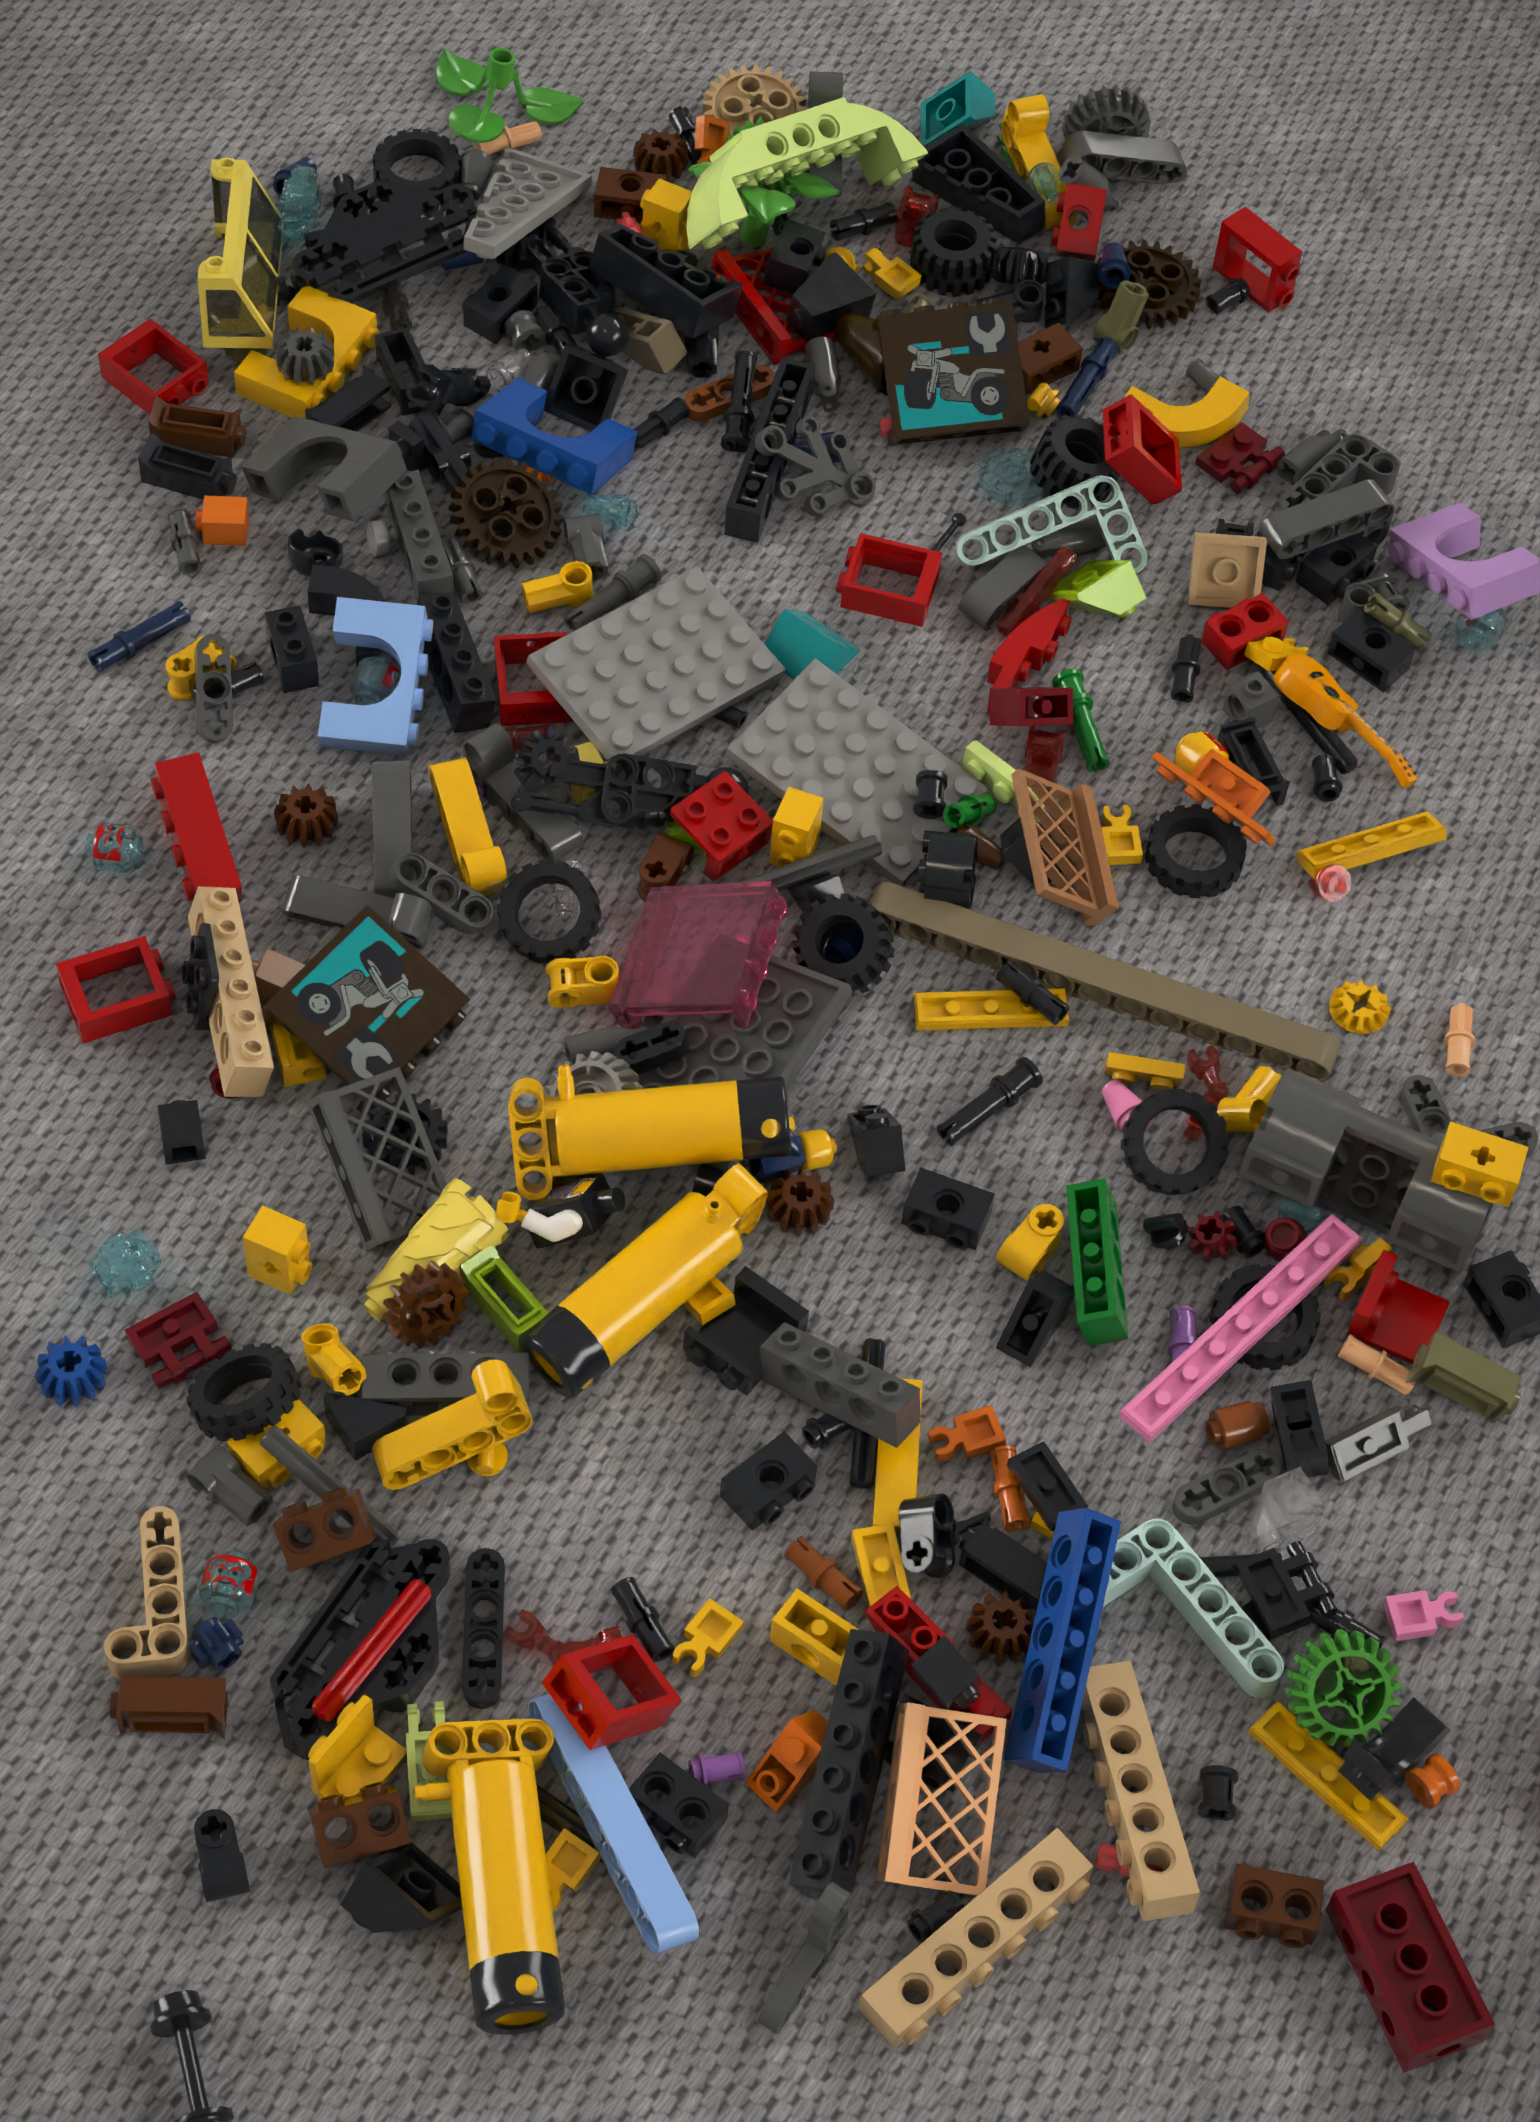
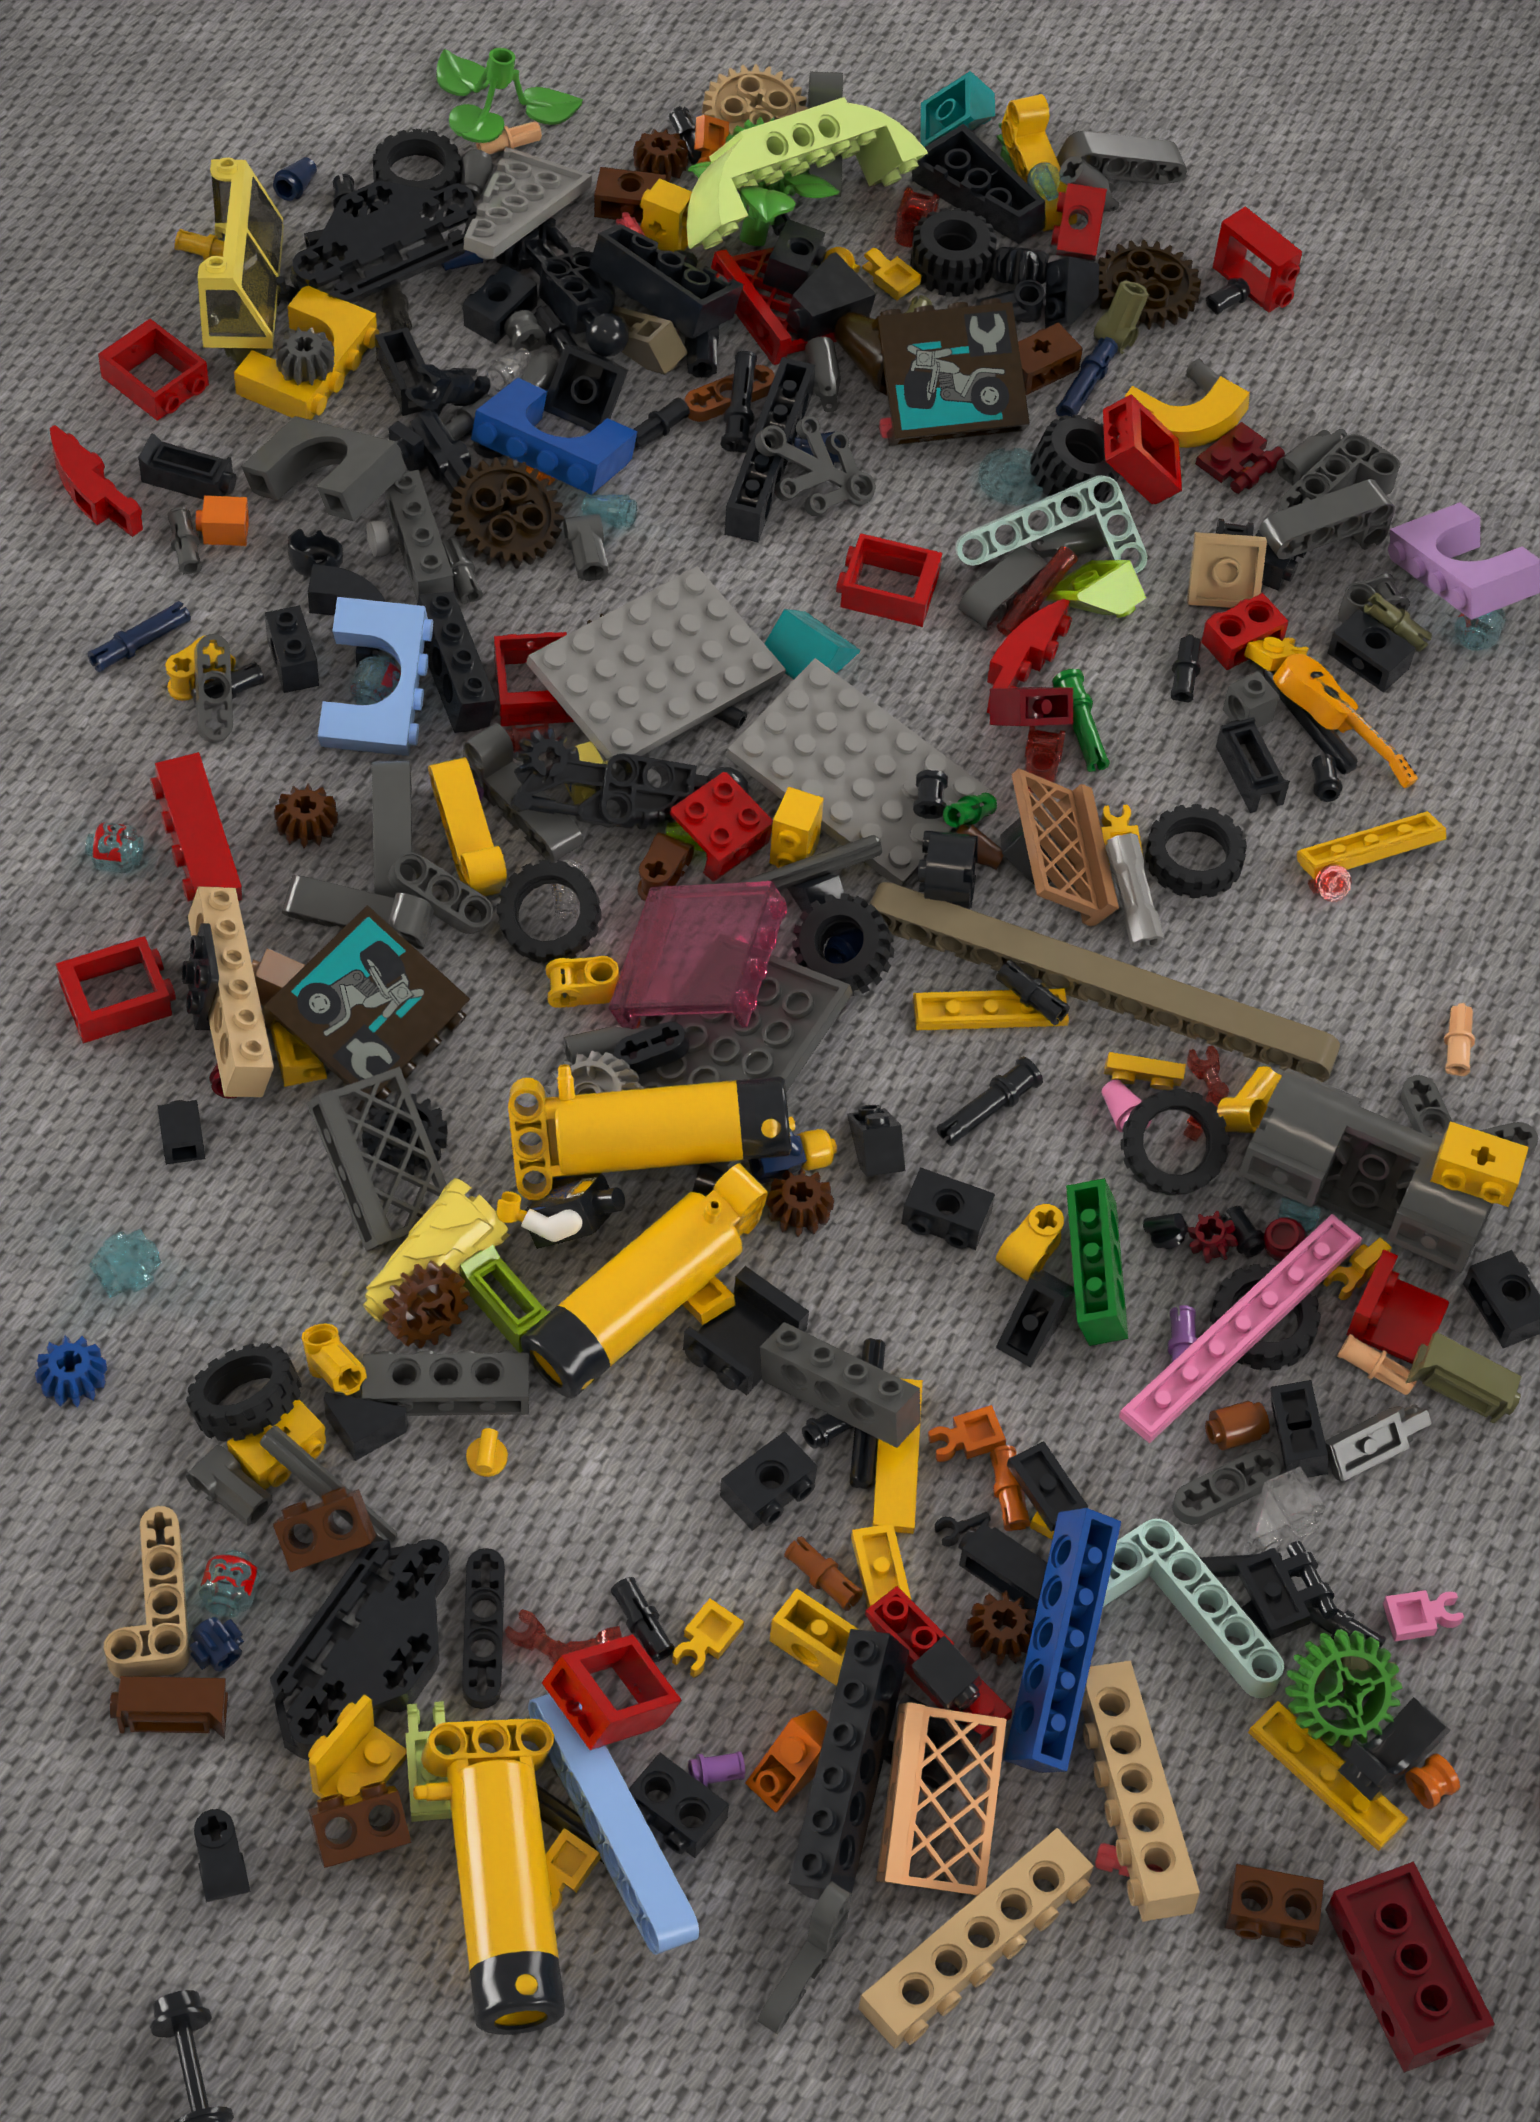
(87, 486): none -> red slope
(172, 1330): dark red plate -> none
(197, 428): reddish brown window -> none
(199, 244): none -> yellow pin
(277, 1250): yellow brick -> none
(299, 202): clear light blue gear -> none
(354, 403): black window -> none
(371, 1650): red axle -> none
(402, 1892): black slope -> none
(456, 1431): yellow beam -> none
(569, 587): yellow piece -> none
(624, 587): dark grey pin -> none
(863, 221): black pin -> none
(926, 1530): black piece -> none
(926, 1922): black pin -> none
(957, 520): black hinge -> none
(992, 772): yellowish green hinge -> none
(1043, 400): yellow plate -> none
(1108, 112): dark grey gear -> none
(1113, 266): dark blue cone -> none
(1140, 916): none -> light grey axle
(1194, 748): yellow head -> none
(1218, 1792): black bush -> none
(1225, 787): orange bracket -> none
(1335, 566): black brick -> none
(1364, 1020): yellow gear -> none

